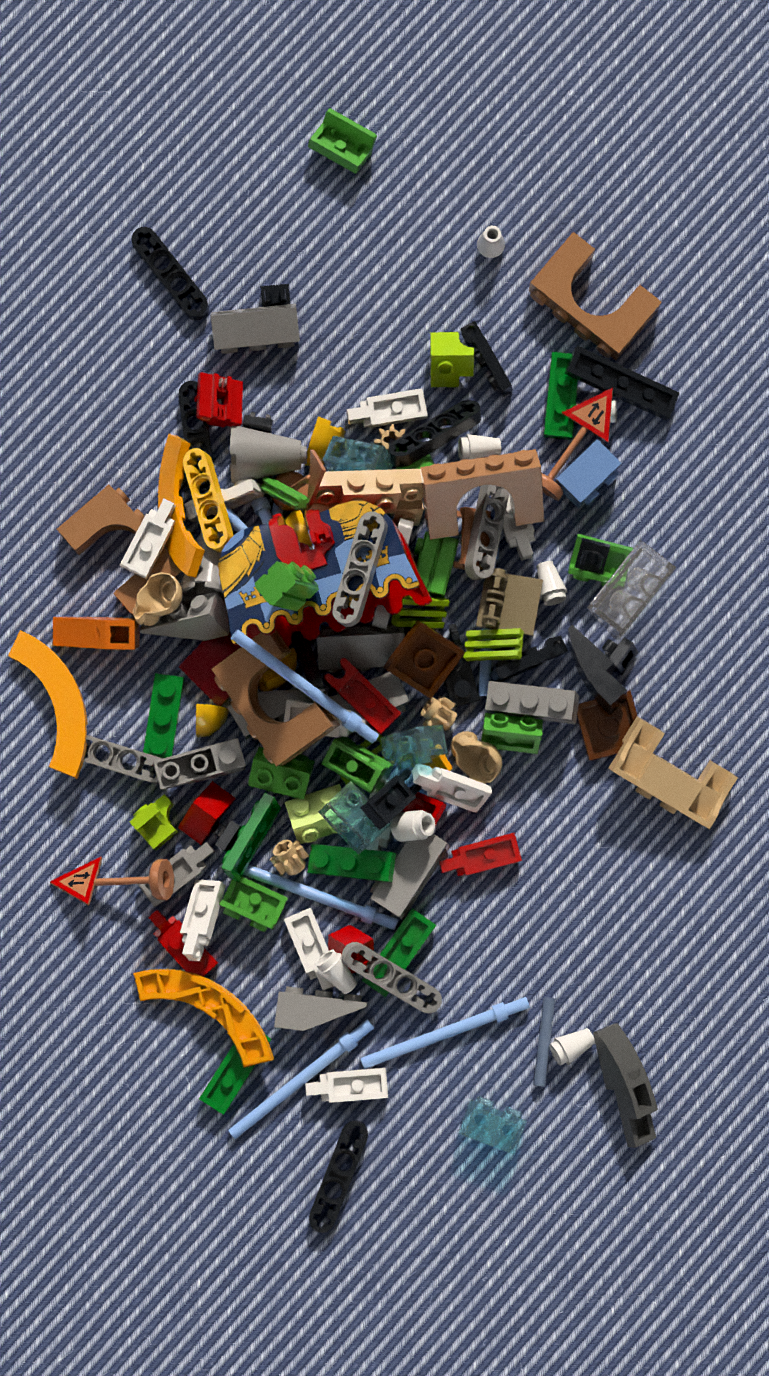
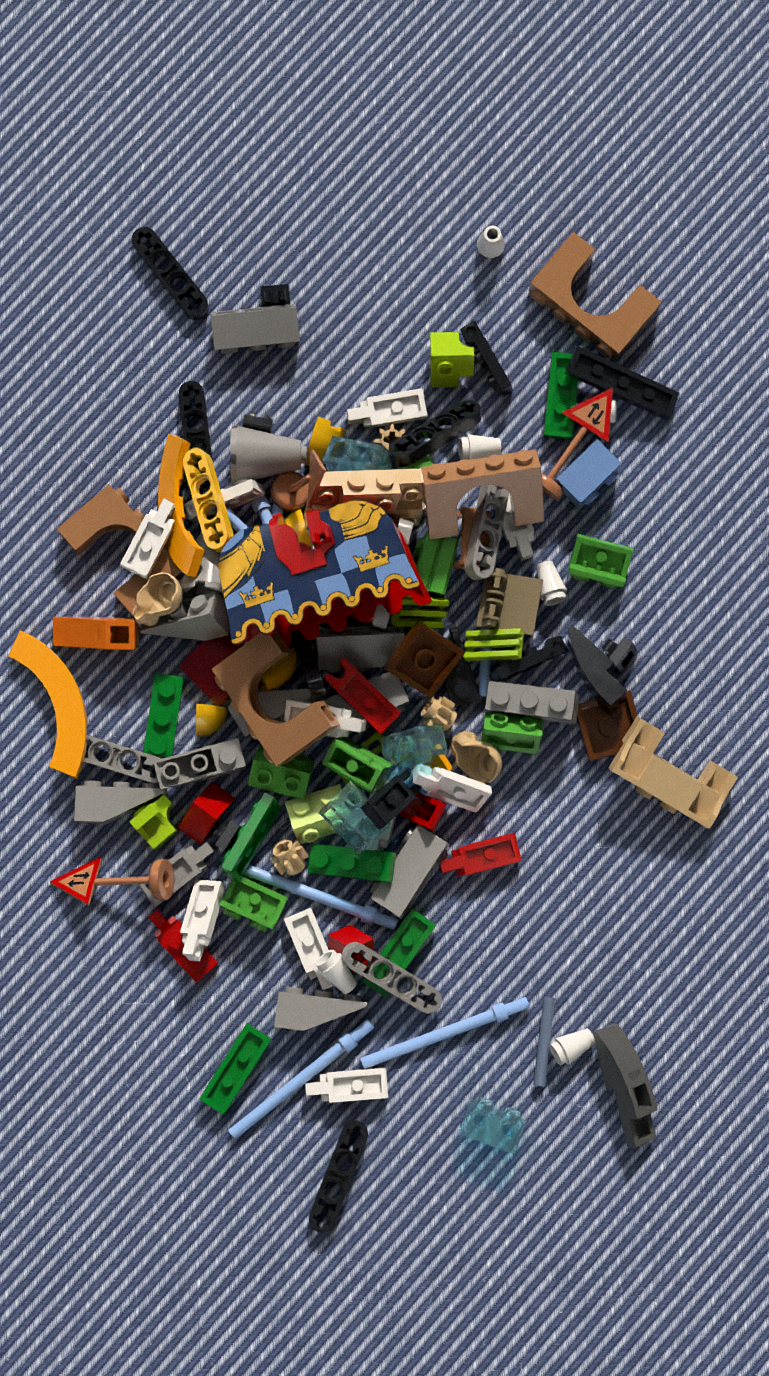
(107, 804): none -> light grey slope
(212, 1000): light orange tile -> none
(229, 390): red piece -> none
(284, 494): bright green axle -> none
(287, 585): bright green brick -> none
(343, 141): bright green bracket -> none
(349, 720): light blue bar -> none
(363, 569): light grey beam -> none
(412, 825): white brick -> none
(592, 556): black tile -> none
(630, 589): clear slope -> none

